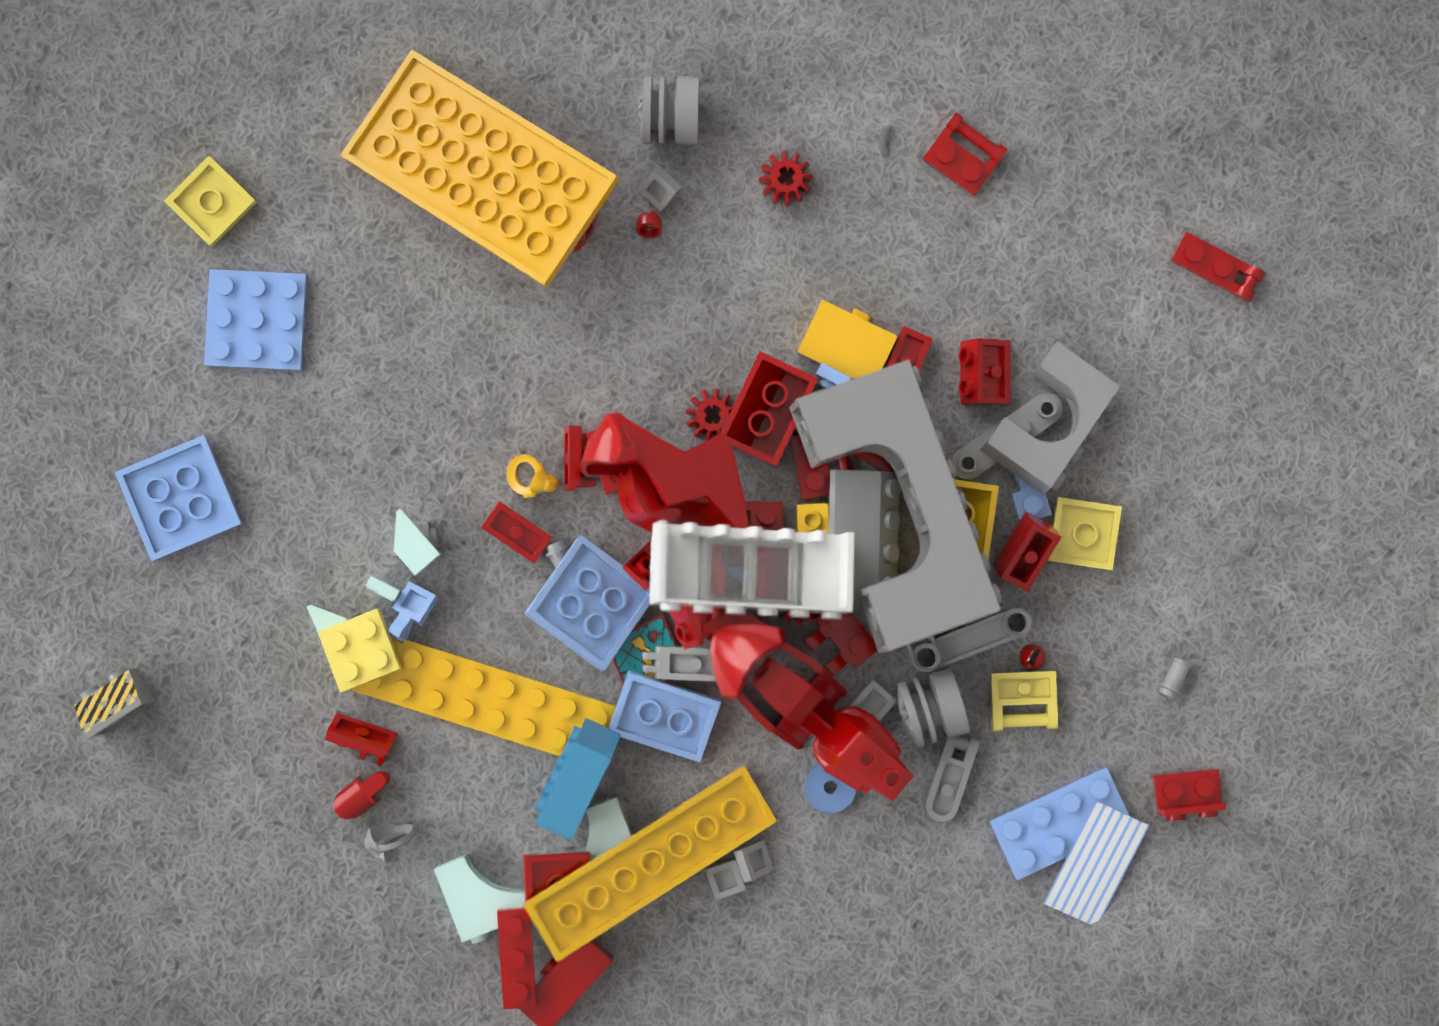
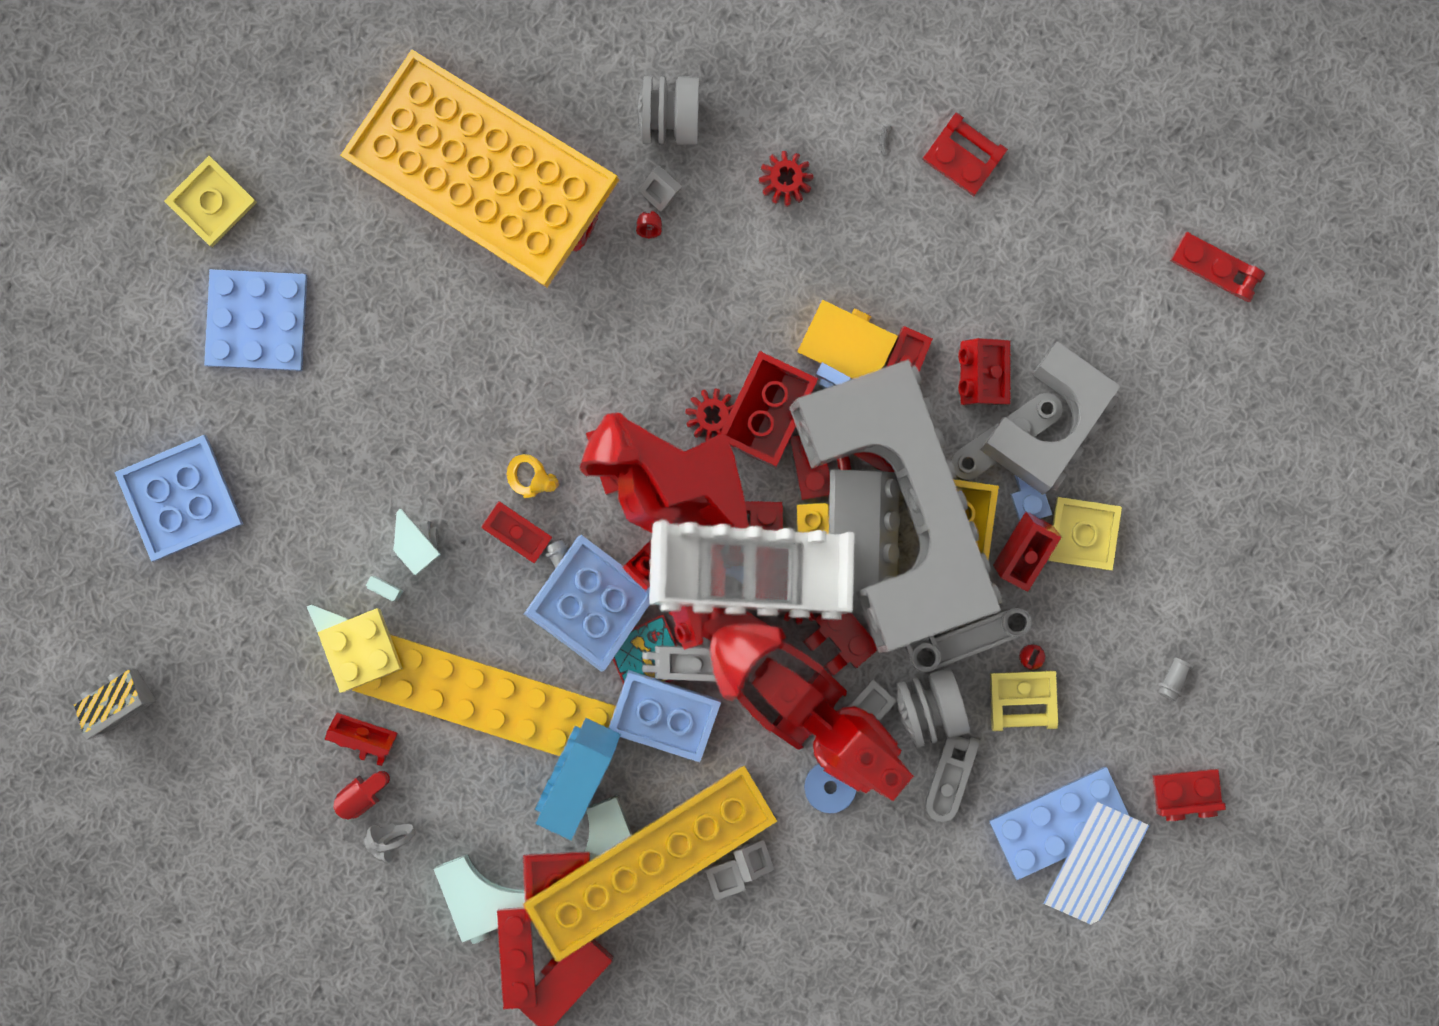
(412, 606): light blue plate -> none
(574, 444): red plate -> none

